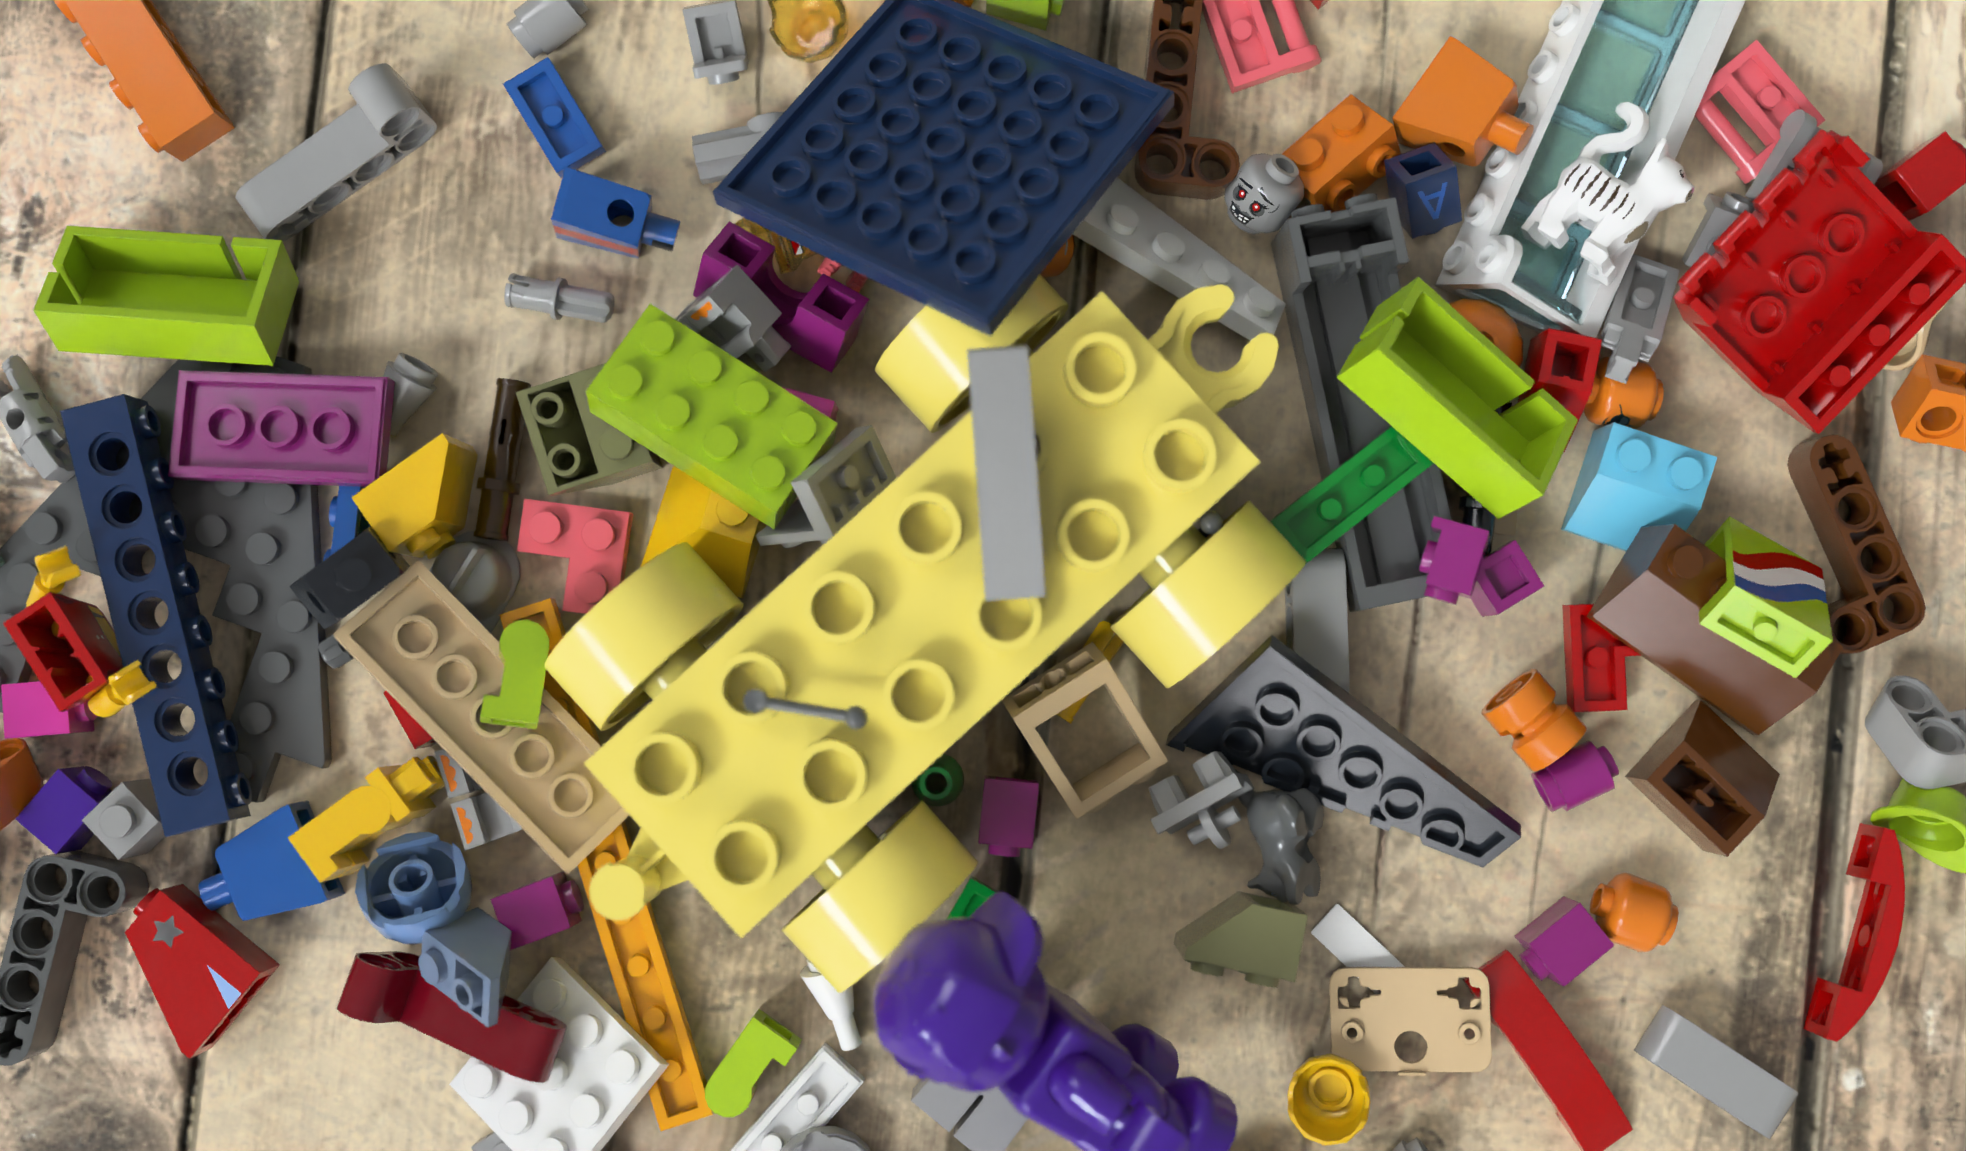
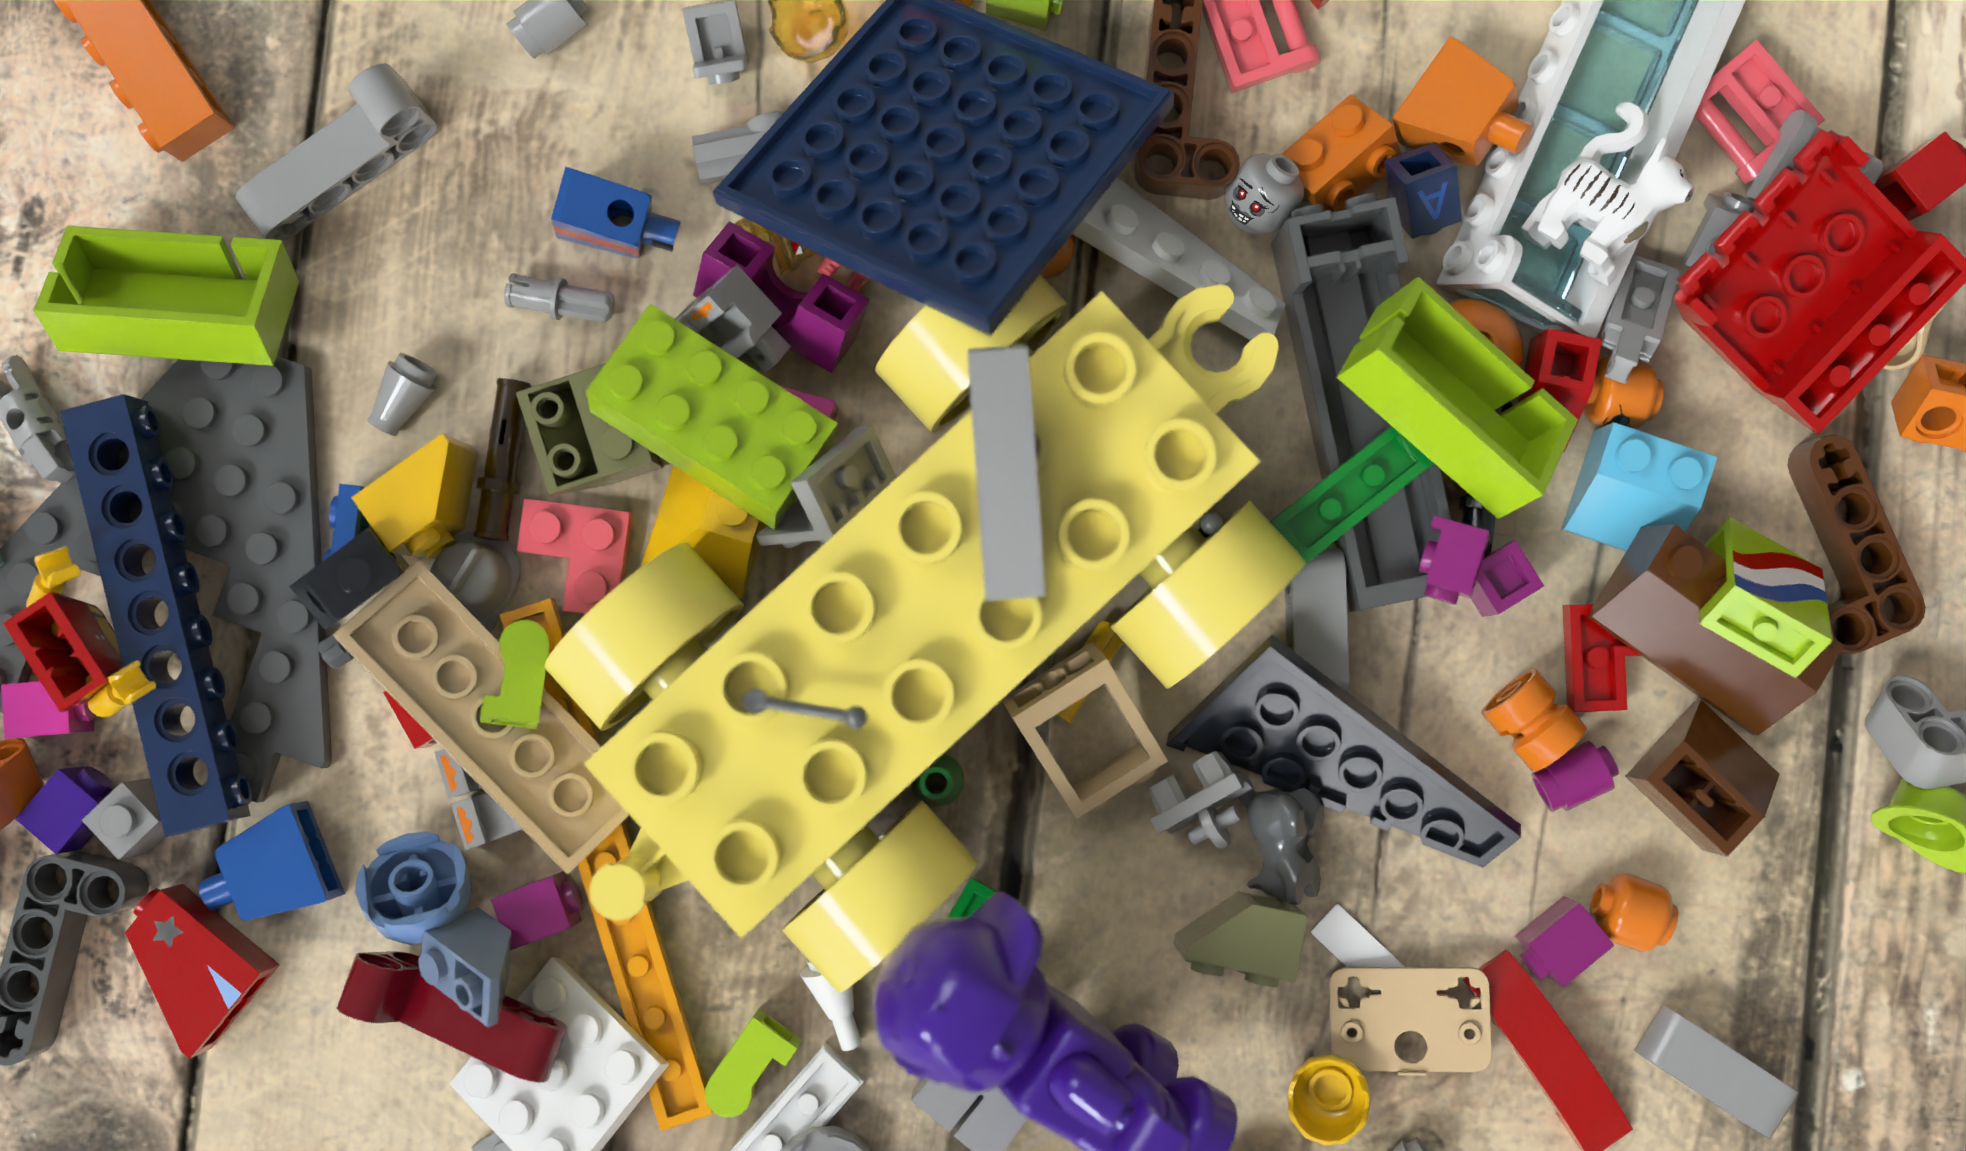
(281, 428): magenta tile -> none
(396, 796): yellow hips -> none
(554, 117): blue plate -> none
(1008, 815): magenta brick -> none
(1873, 940): red slope -> none

